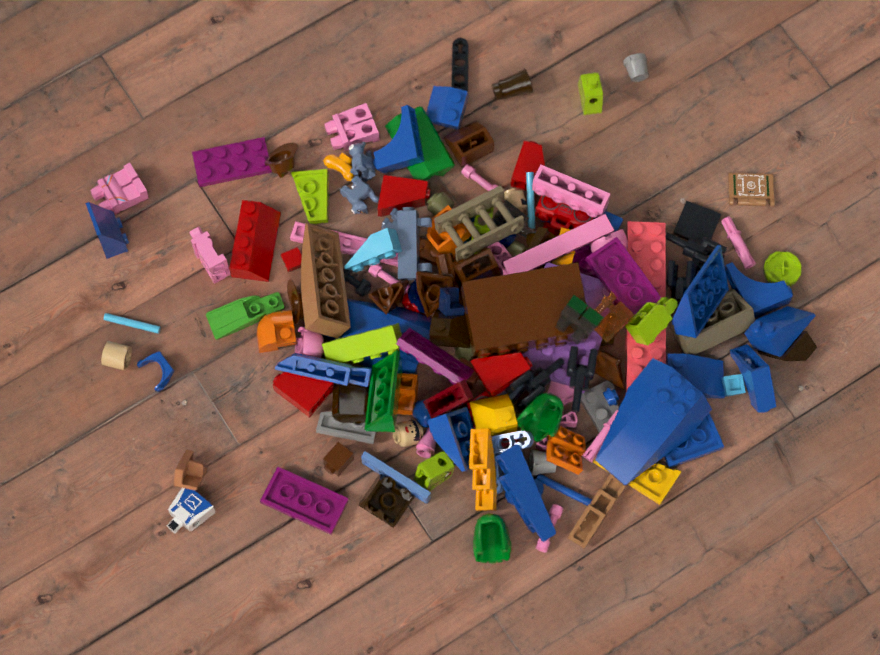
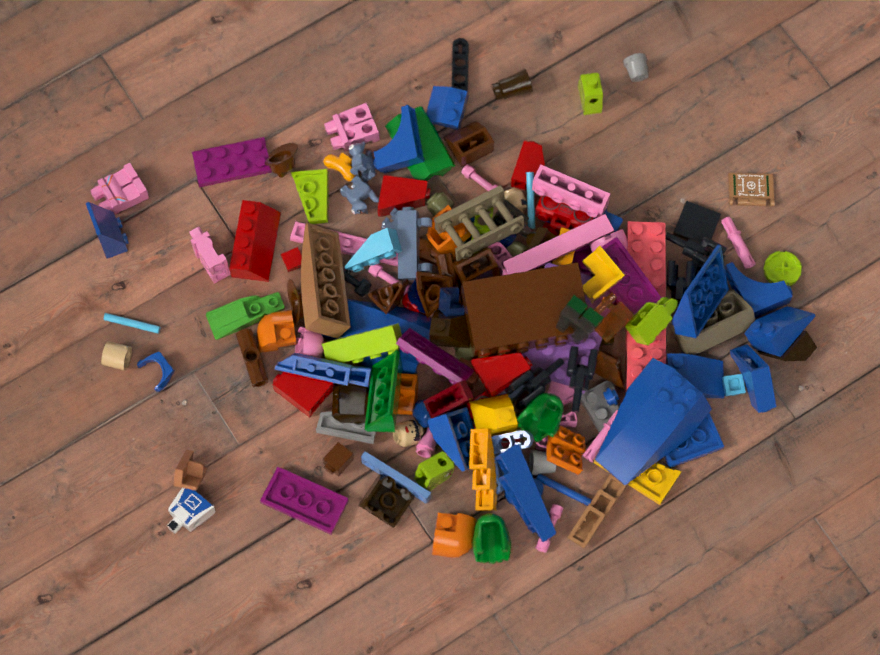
(255, 367): none -> reddish brown piece
(453, 535): none -> orange brick
(605, 274): none -> yellow panel

